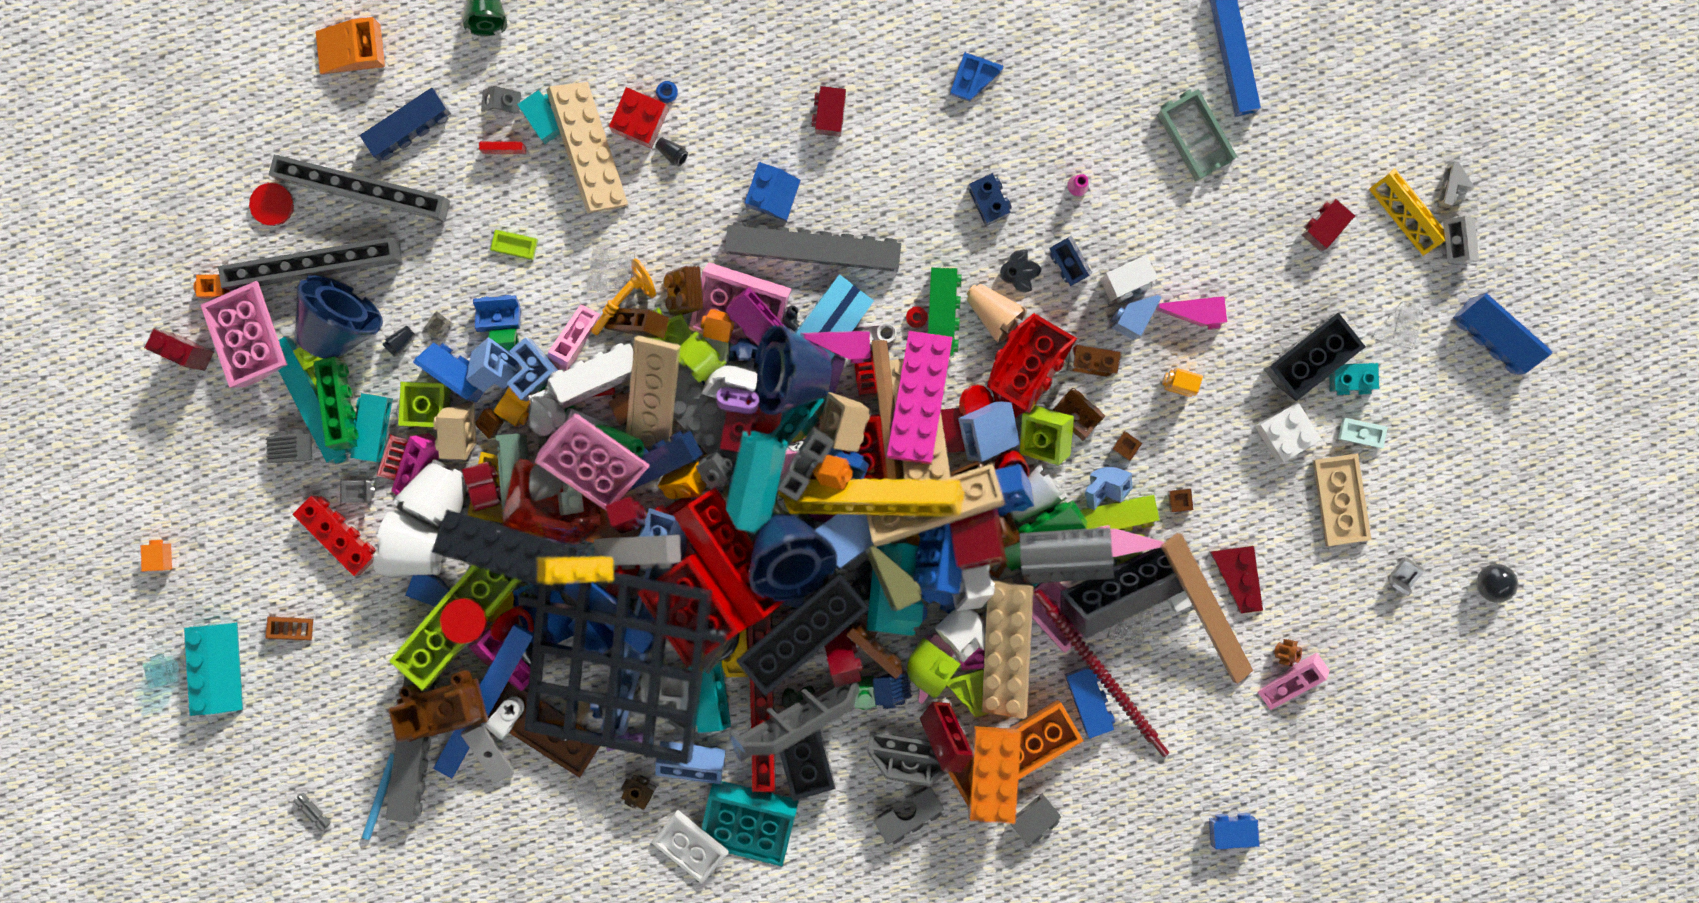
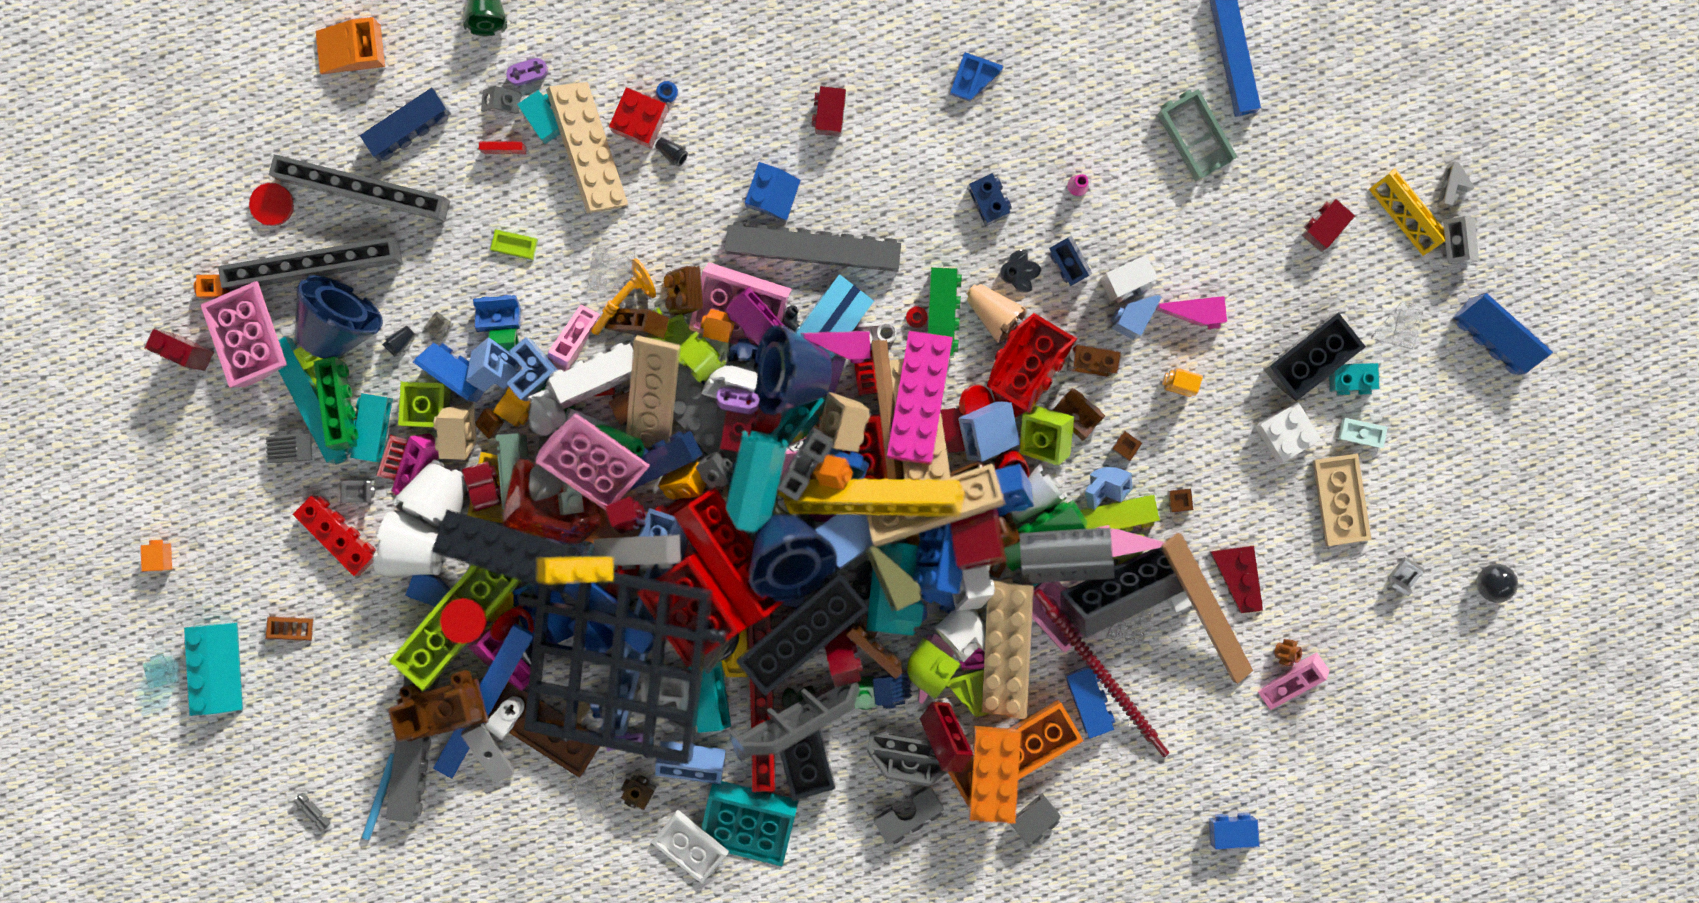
(526, 66): none -> medium lavender beam

